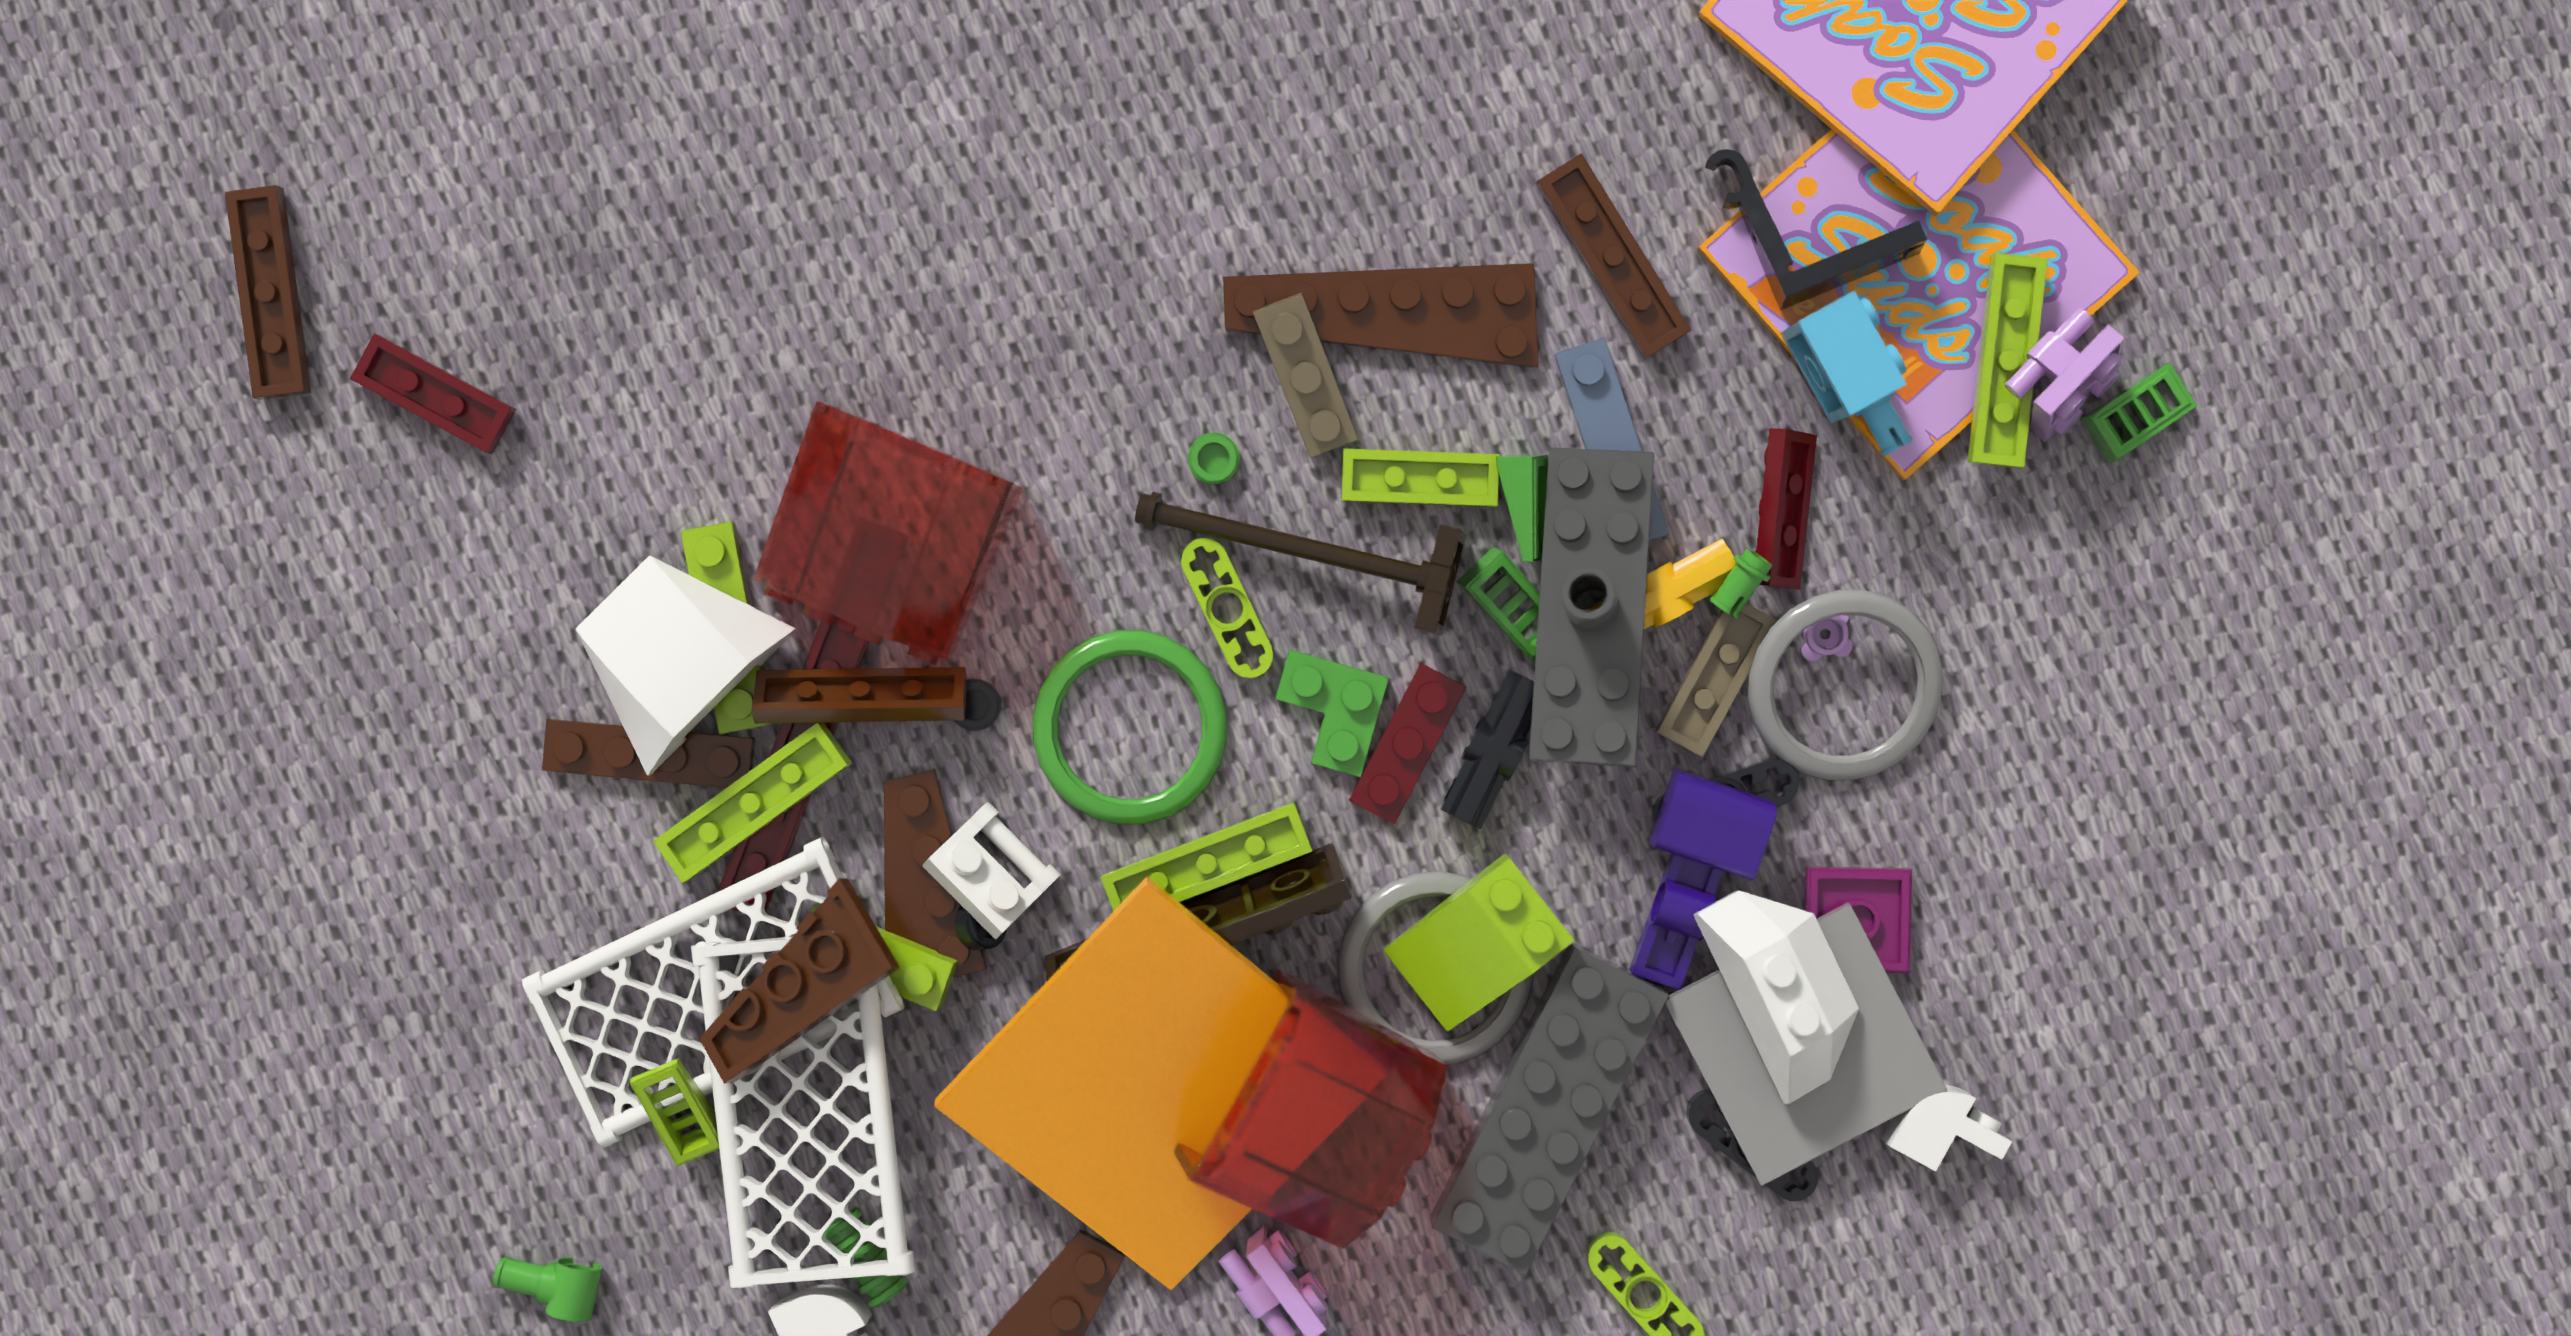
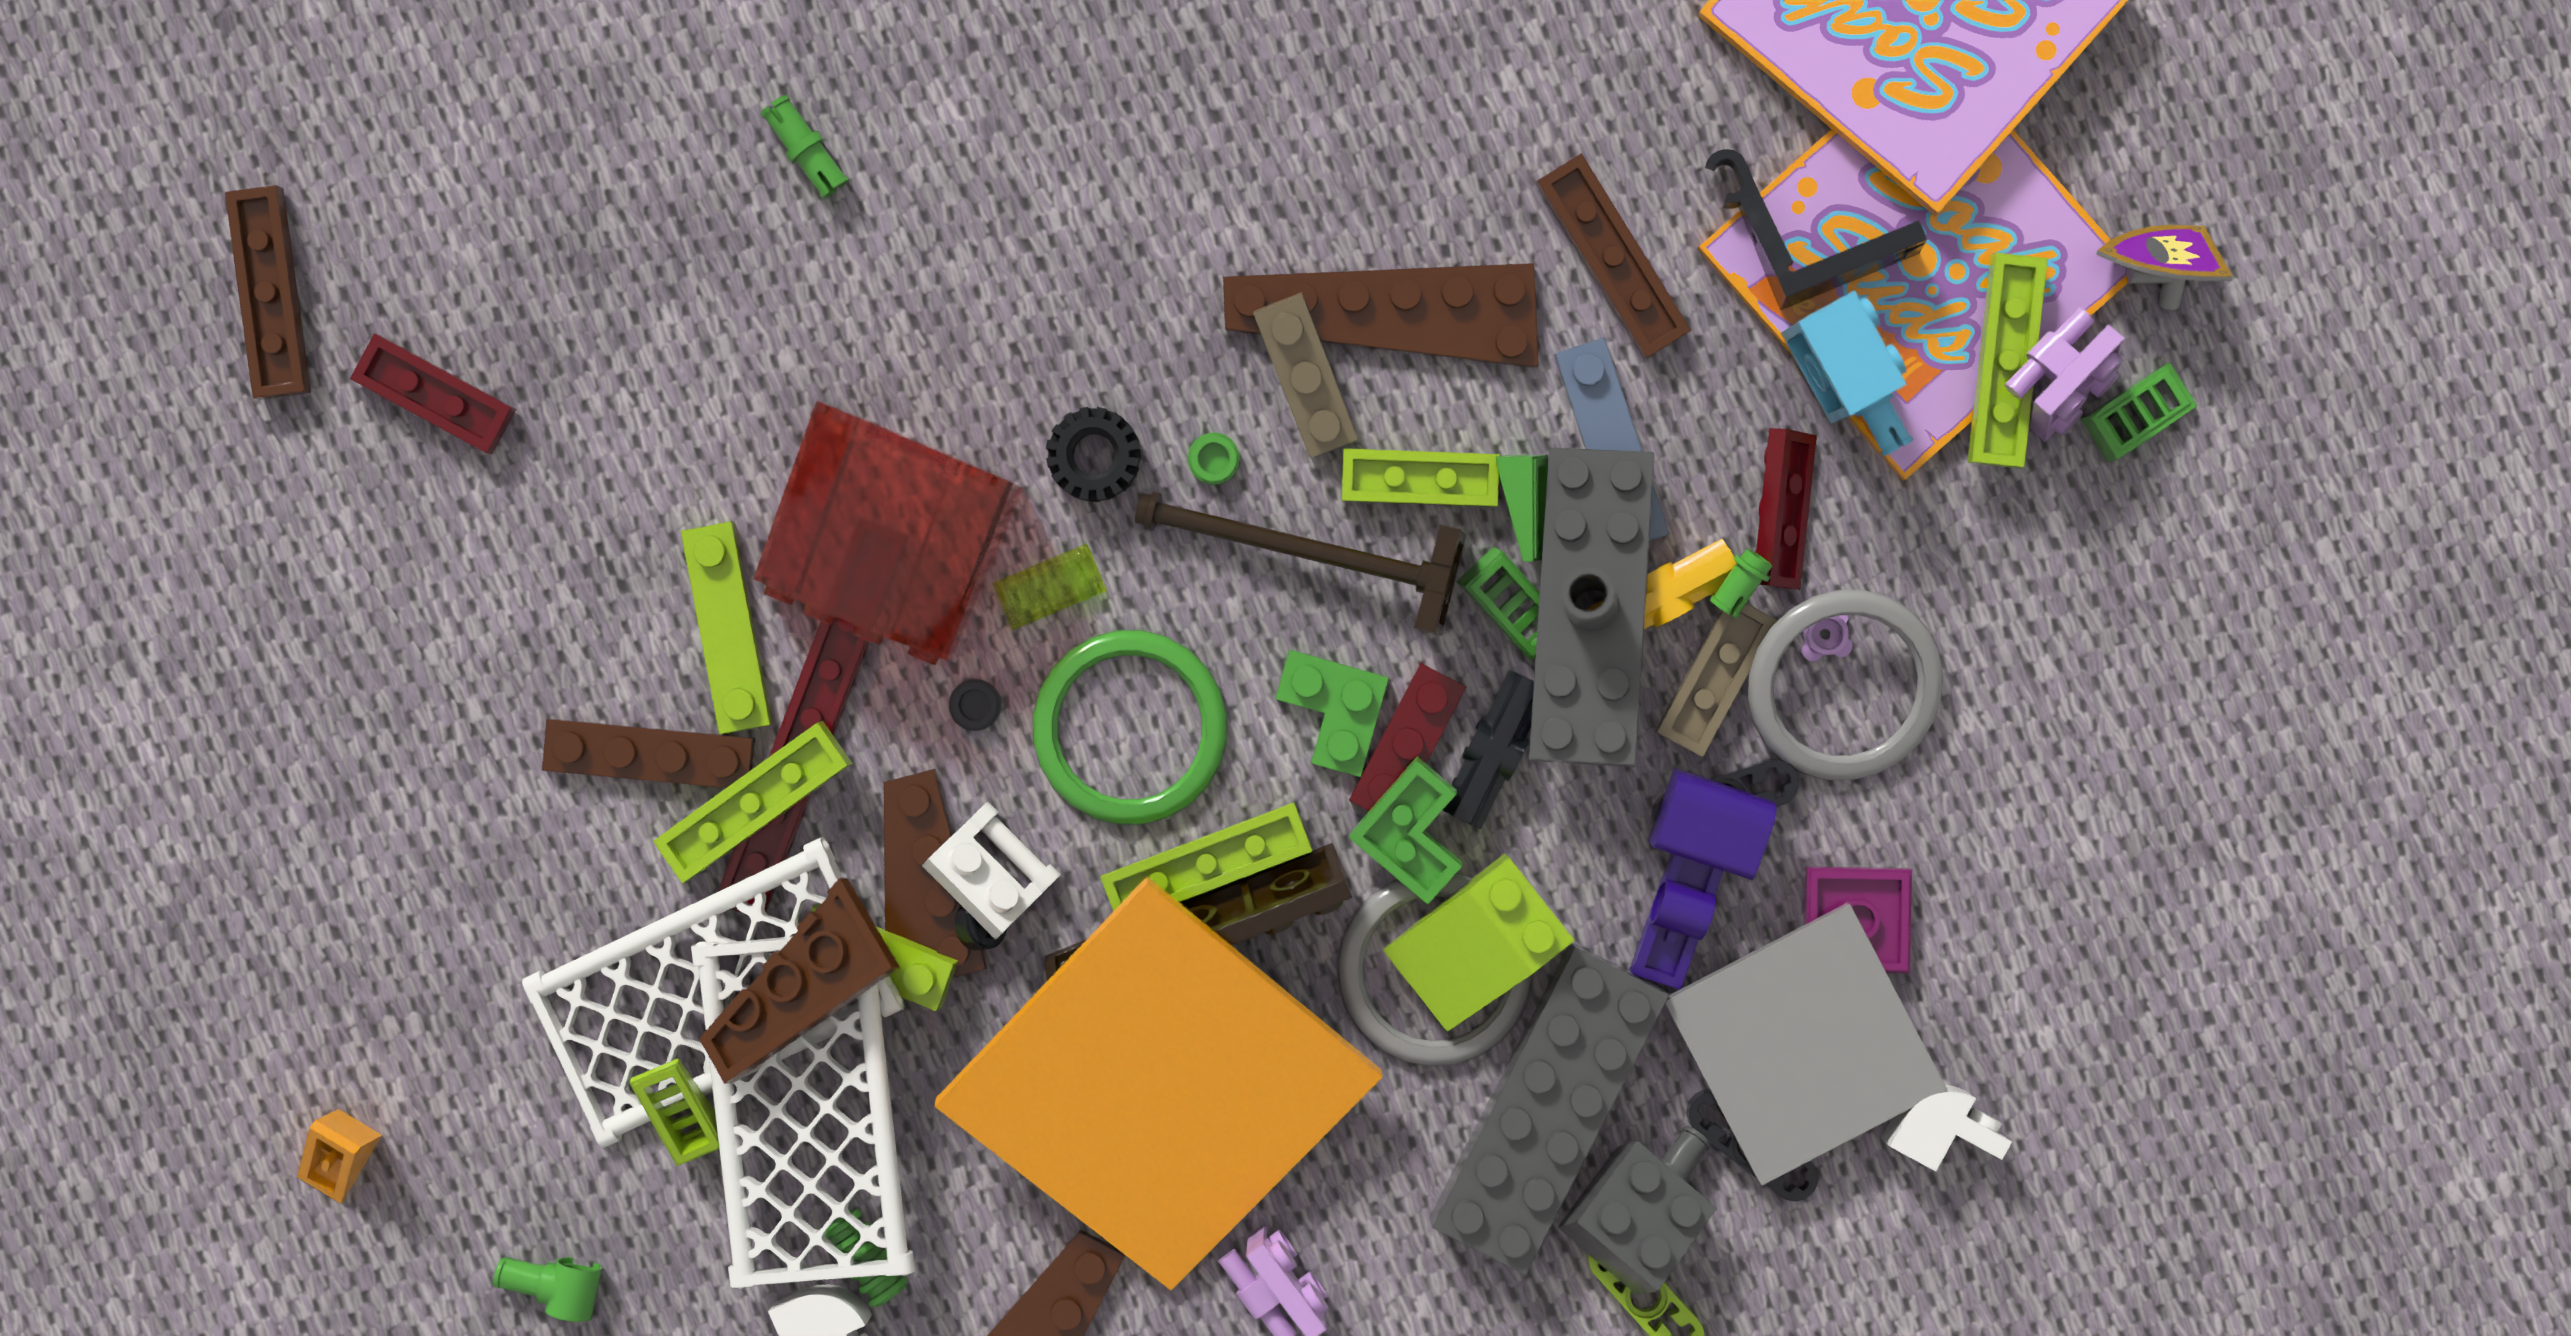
(336, 1153): none -> light orange slope
(673, 653): white wedge -> none
(804, 146): none -> bright green pin
(860, 695): reddish brown plate -> none
(1049, 586): none -> clear neon green tile
(1063, 444): none -> black tyre
(1199, 578): lime beam -> none
(1324, 1120): clear red windscreen -> none
(1397, 836): none -> bright green plate
(1642, 1211): none -> dark grey brick
(1782, 986): white wedge -> none
(2168, 258): none -> shield

